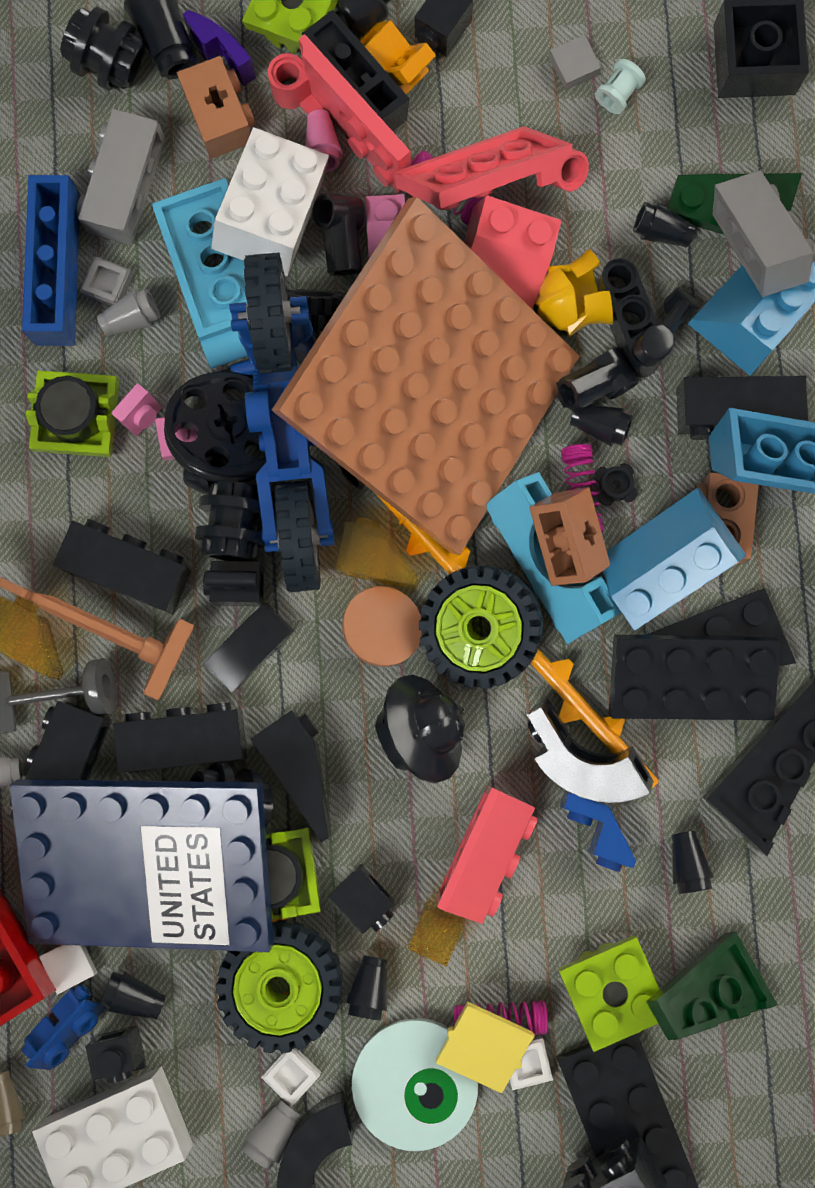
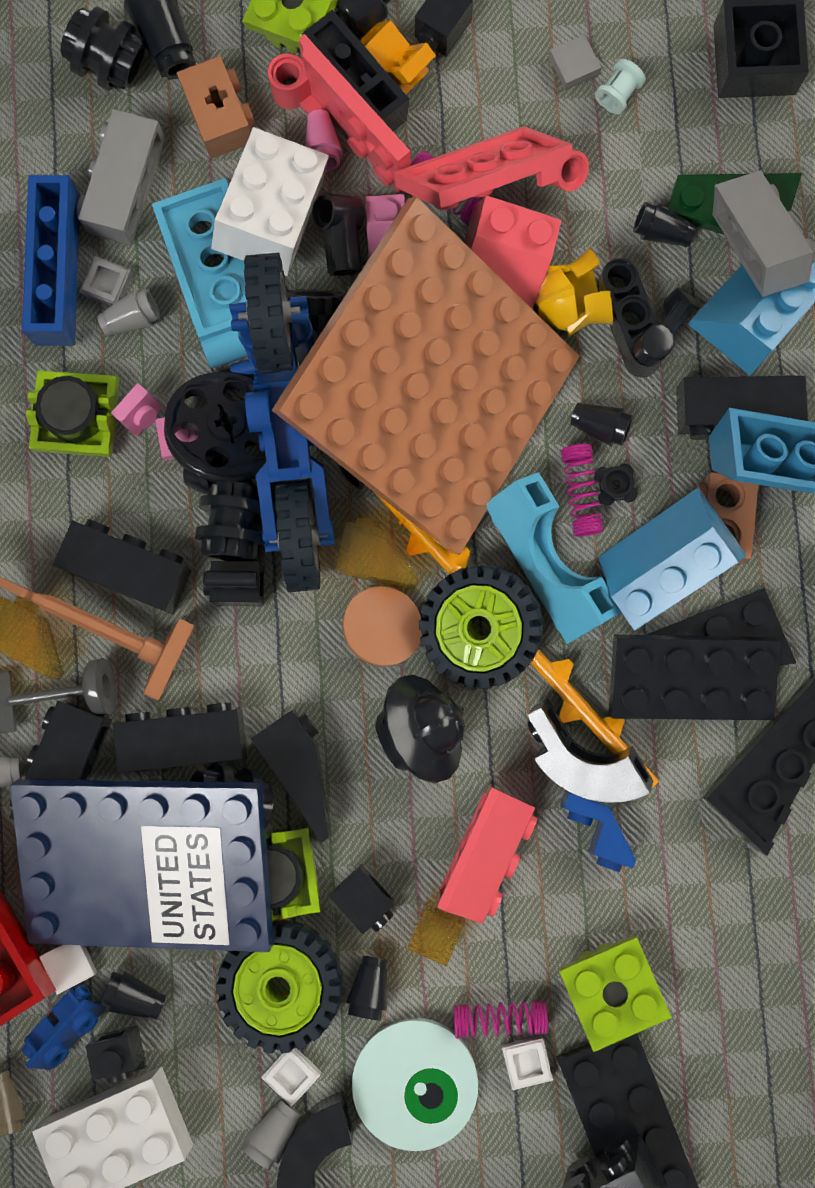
(215, 41): dark purple slope -> none
(248, 647): black slope -> none
(484, 1047): light yellow piece -> none
(570, 536): nougat brick -> none
(604, 377): black piece -> none
(689, 864): black cone -> none
(711, 990): dark green wing -> none

